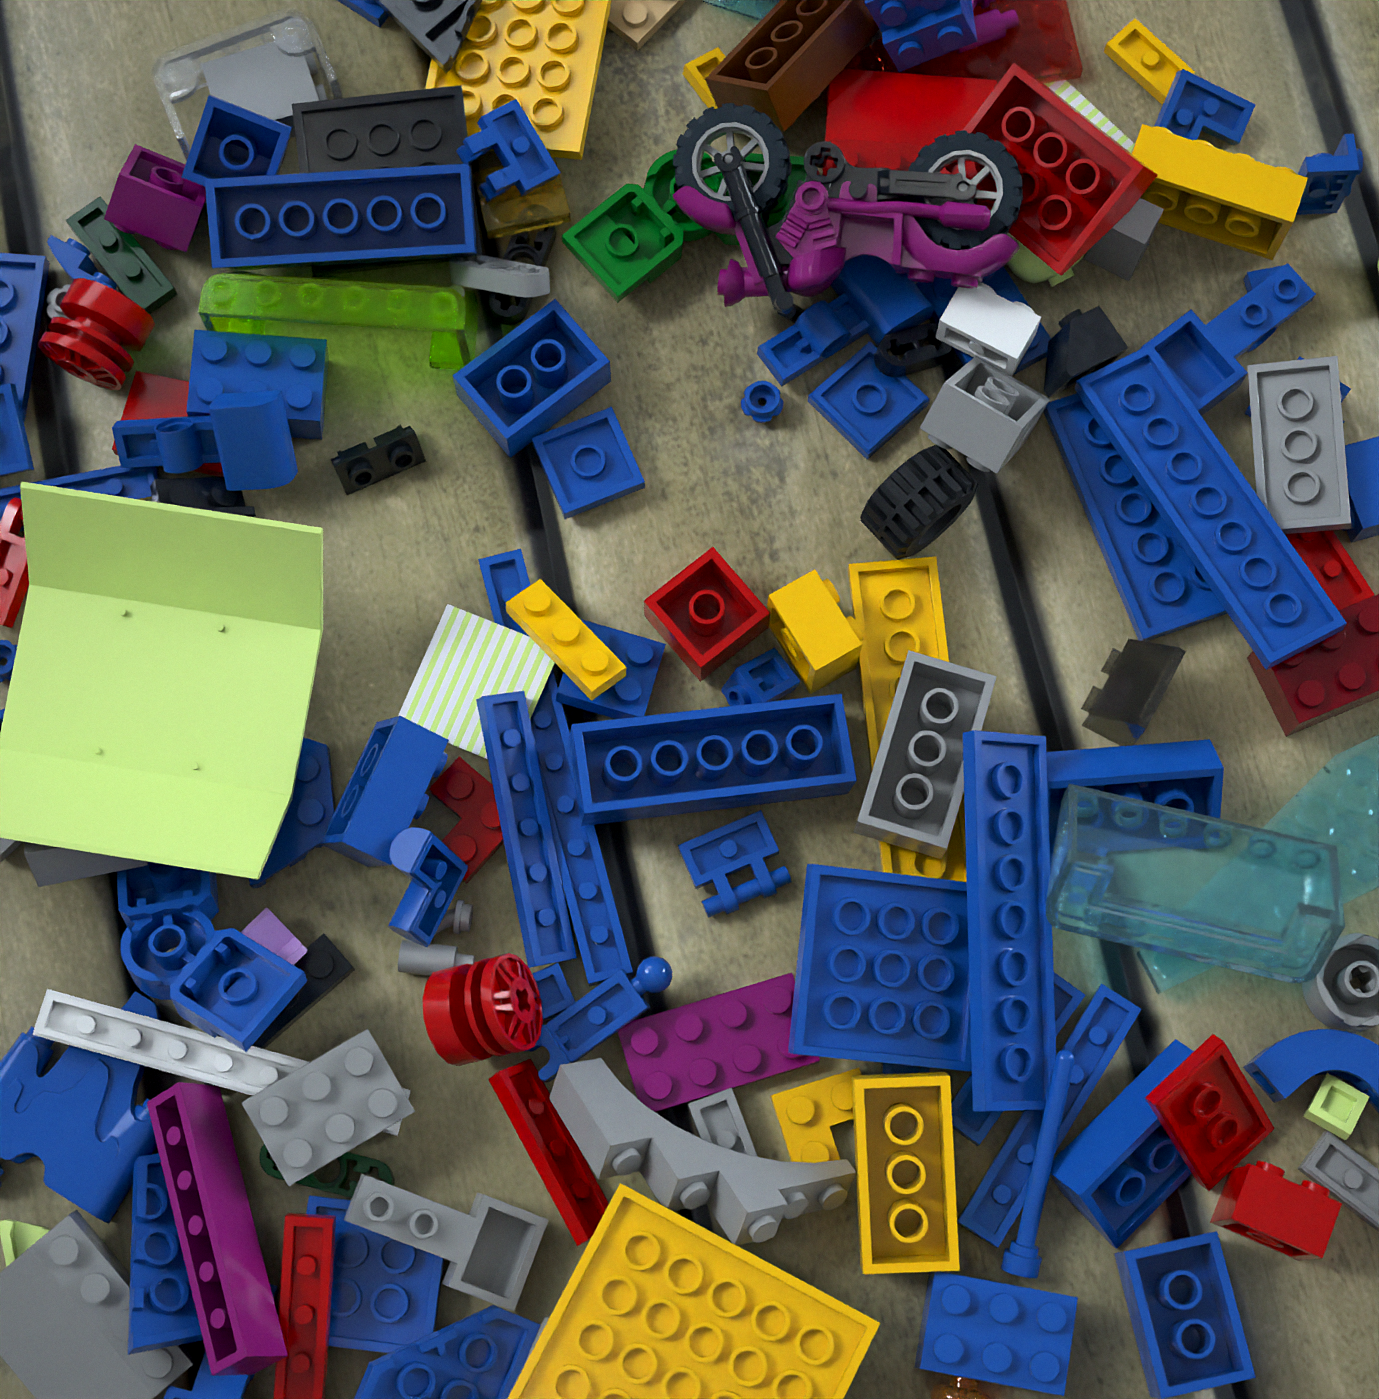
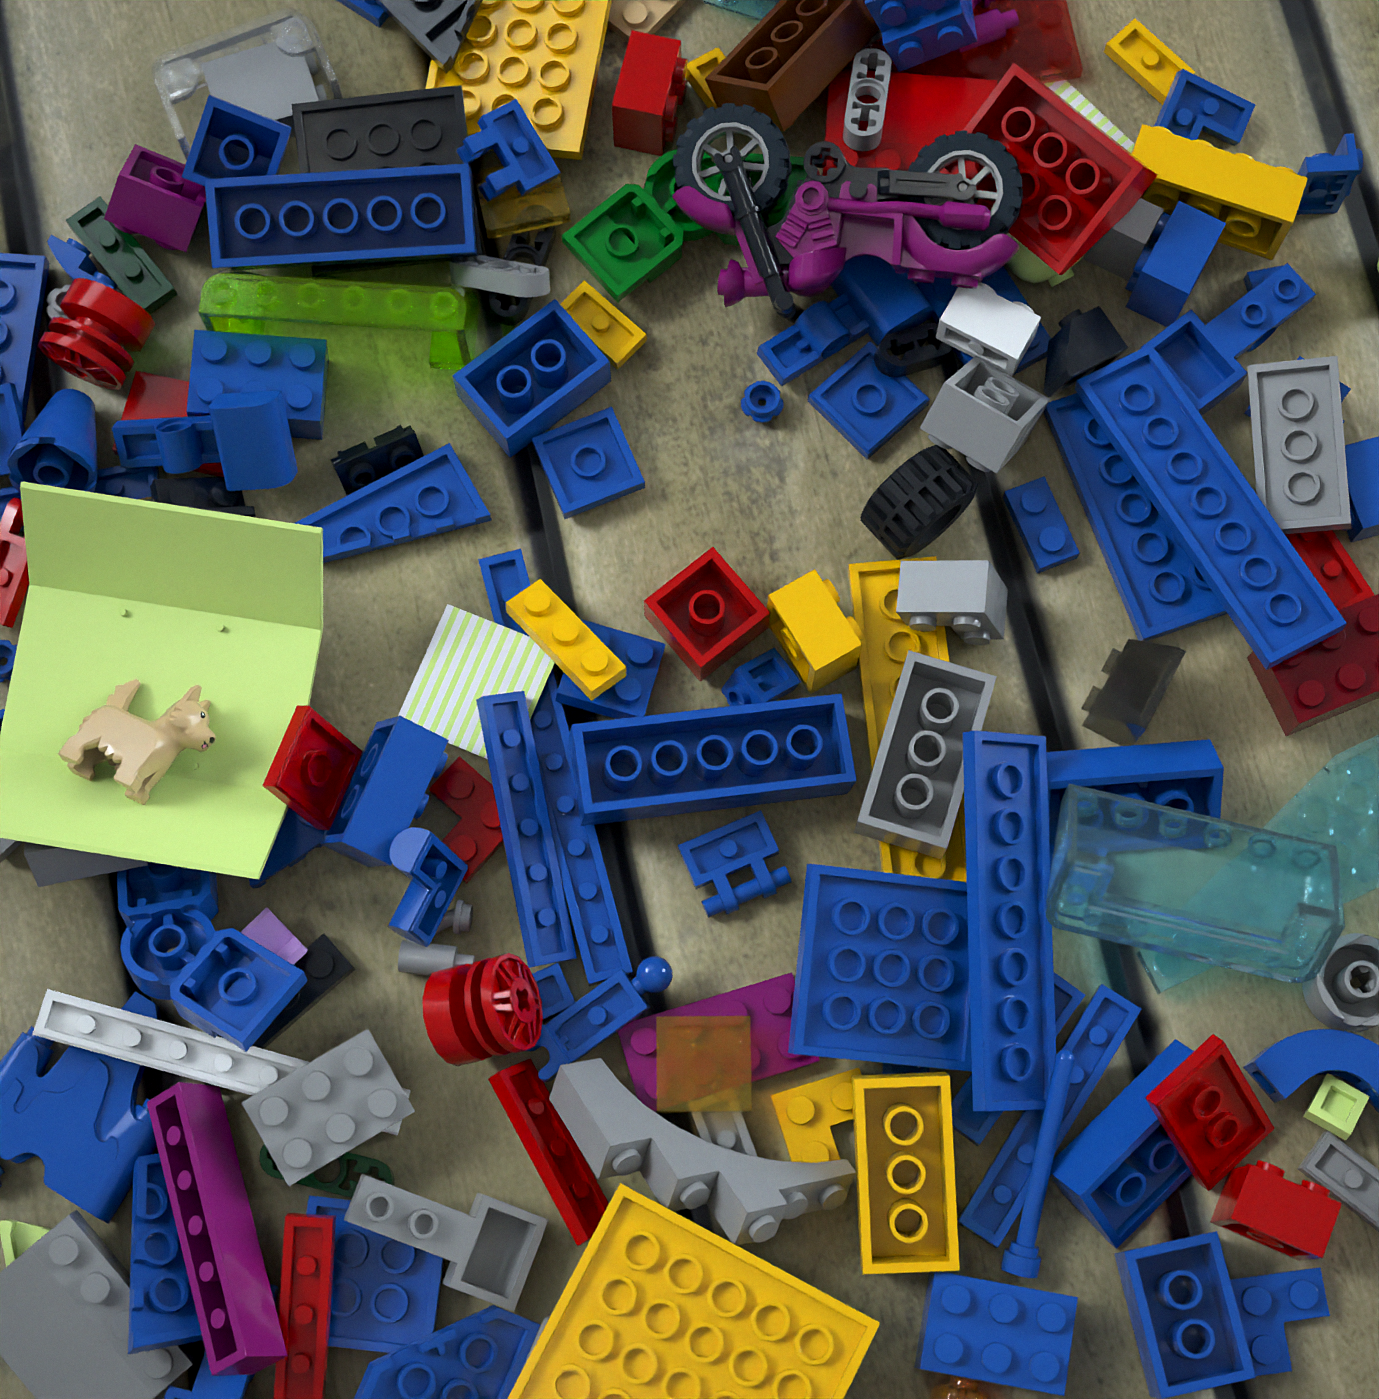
(59, 445): none -> blue cone
(136, 746): none -> tan animal
(312, 768): none -> red plate
(404, 506): none -> blue wing
(604, 324): none -> yellow plate
(649, 93): none -> red brick
(703, 1064): none -> clear yellow plate
(874, 112): none -> light grey beam
(953, 594): none -> light grey brick
(1040, 525): none -> blue plate
(1172, 263): none -> blue brick
(1267, 1303): none -> blue plate

